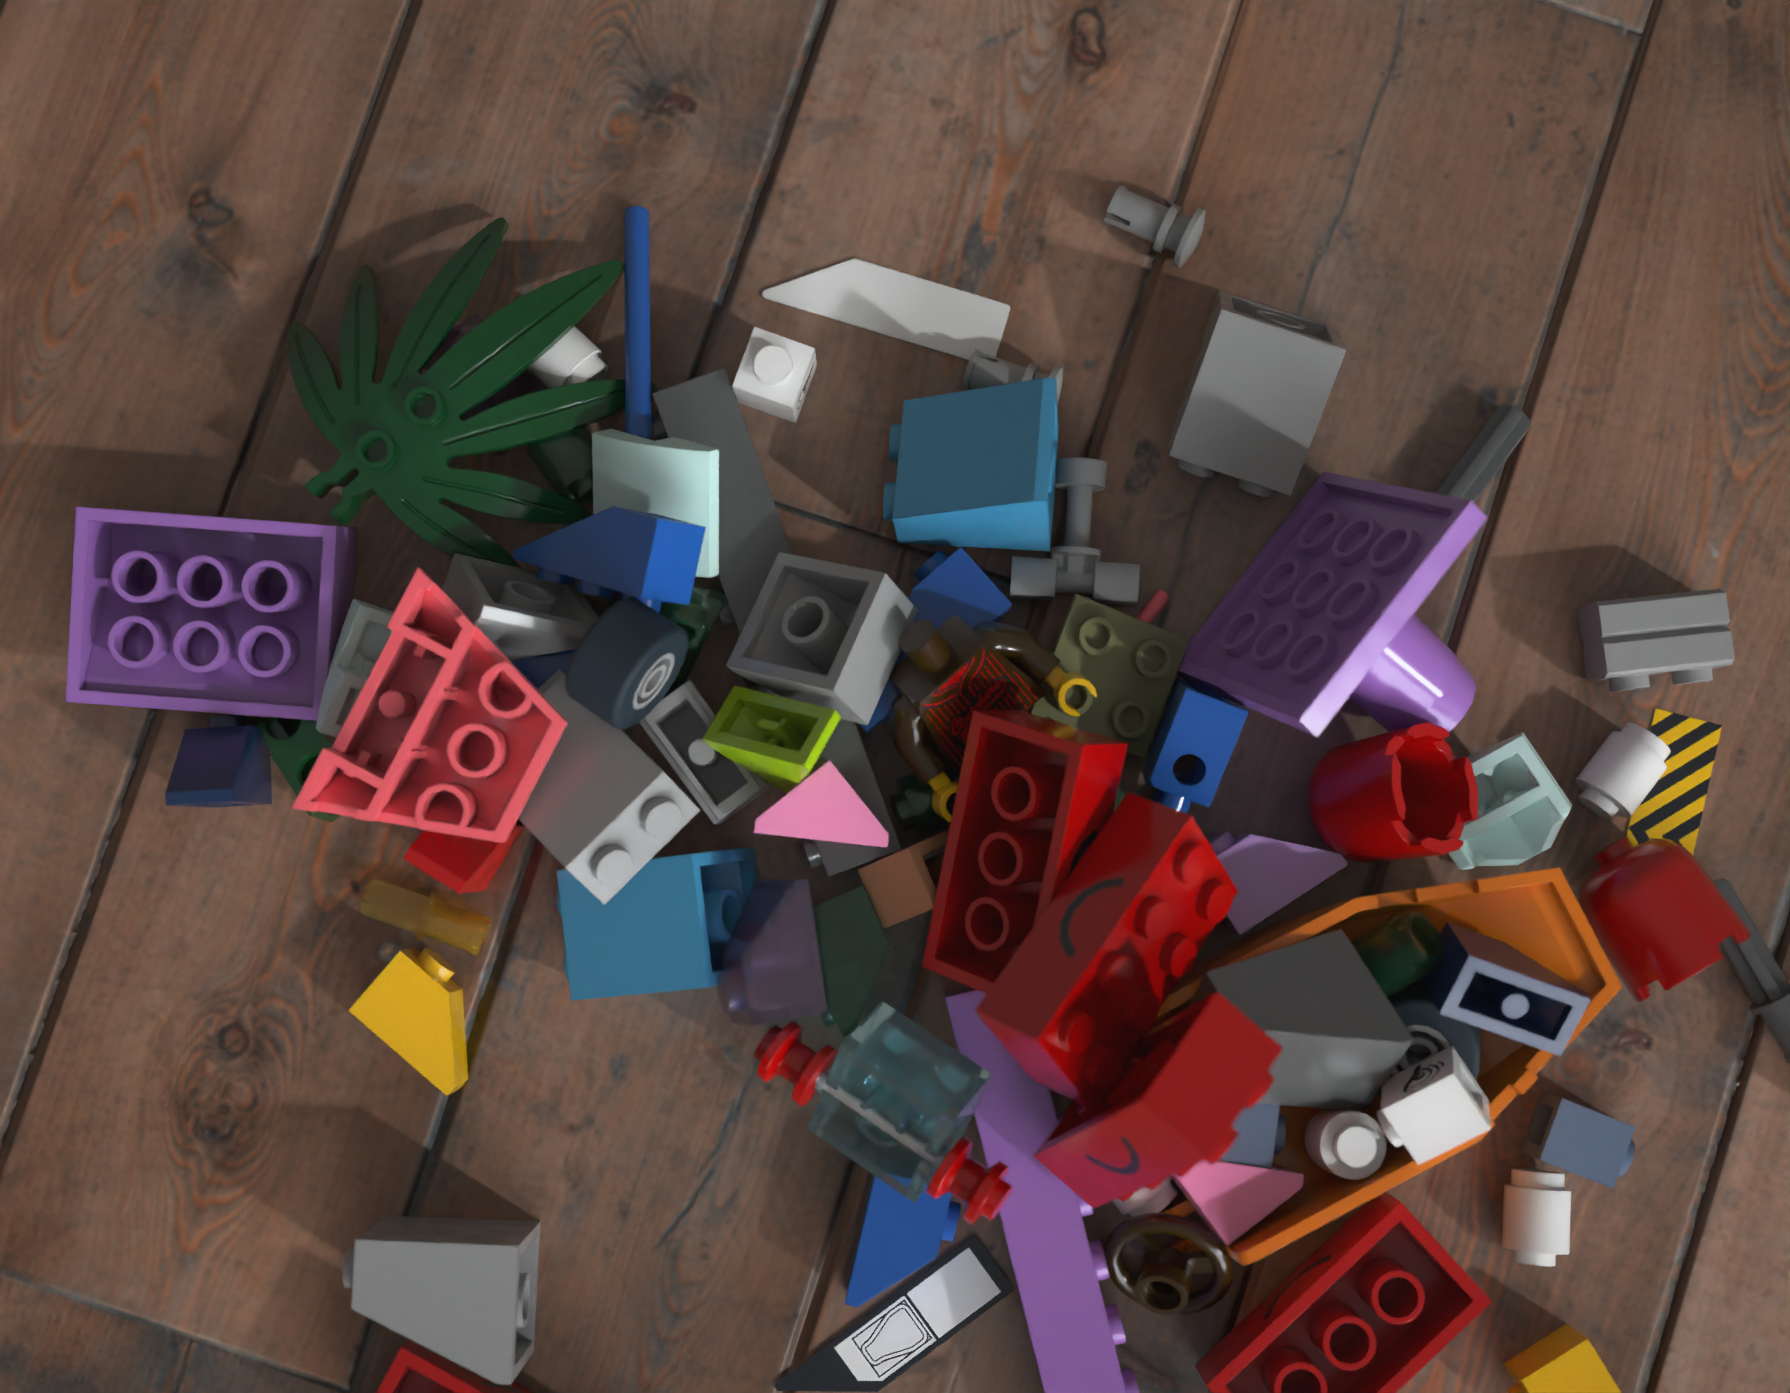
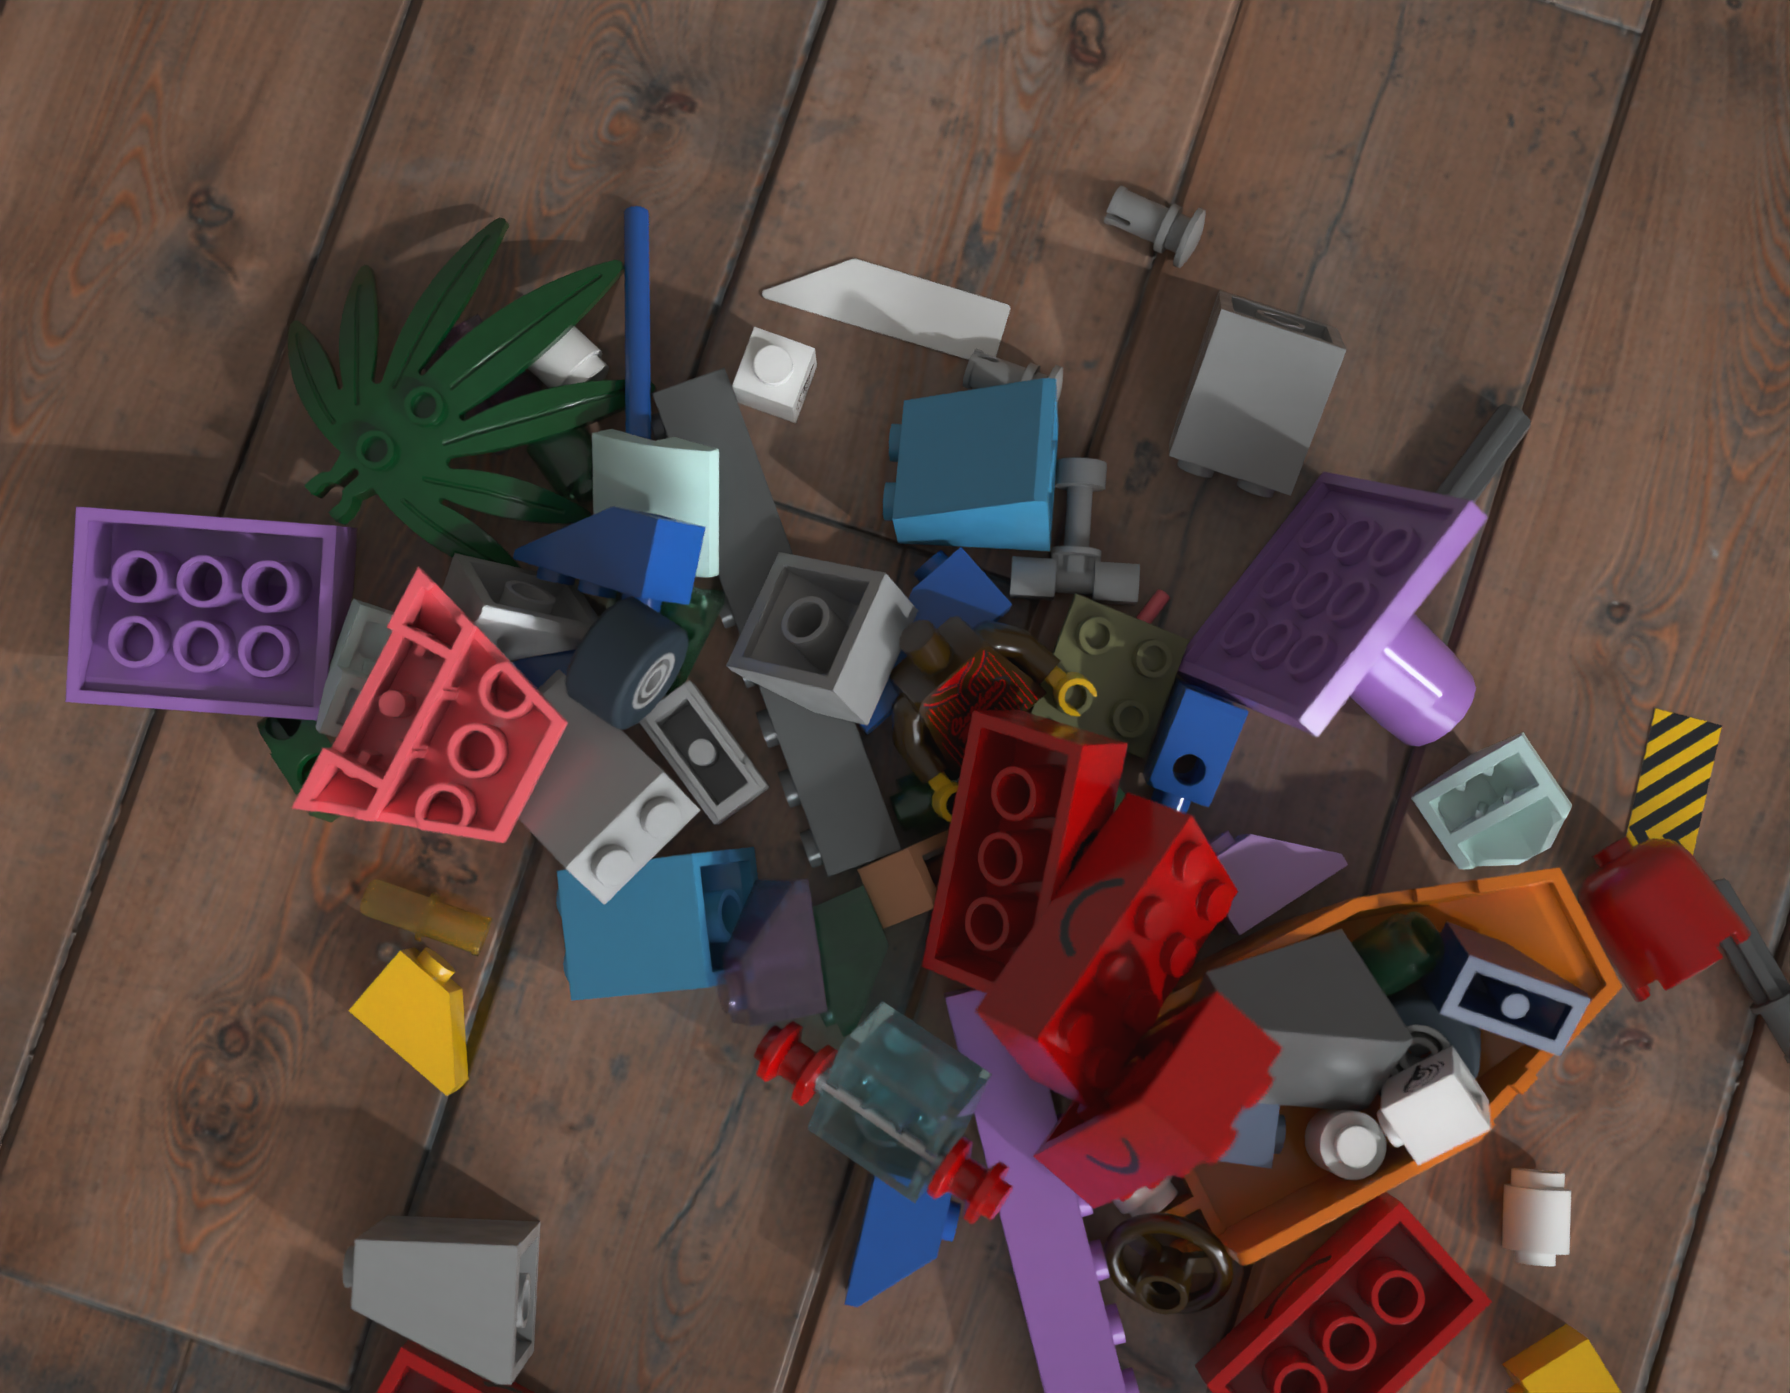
(221, 766): dark blue slope -> none
(460, 861): red slope -> none
(771, 735): lime slope -> none
(823, 810): bright pink slope -> none
(905, 1325): sticker -> none
(1236, 1195): bright pink slope -> none
(1393, 796): red cylinder -> none
(1579, 1140): sand blue brick -> none
(1622, 772): white brick -> none
(1656, 636): light grey brick -> none

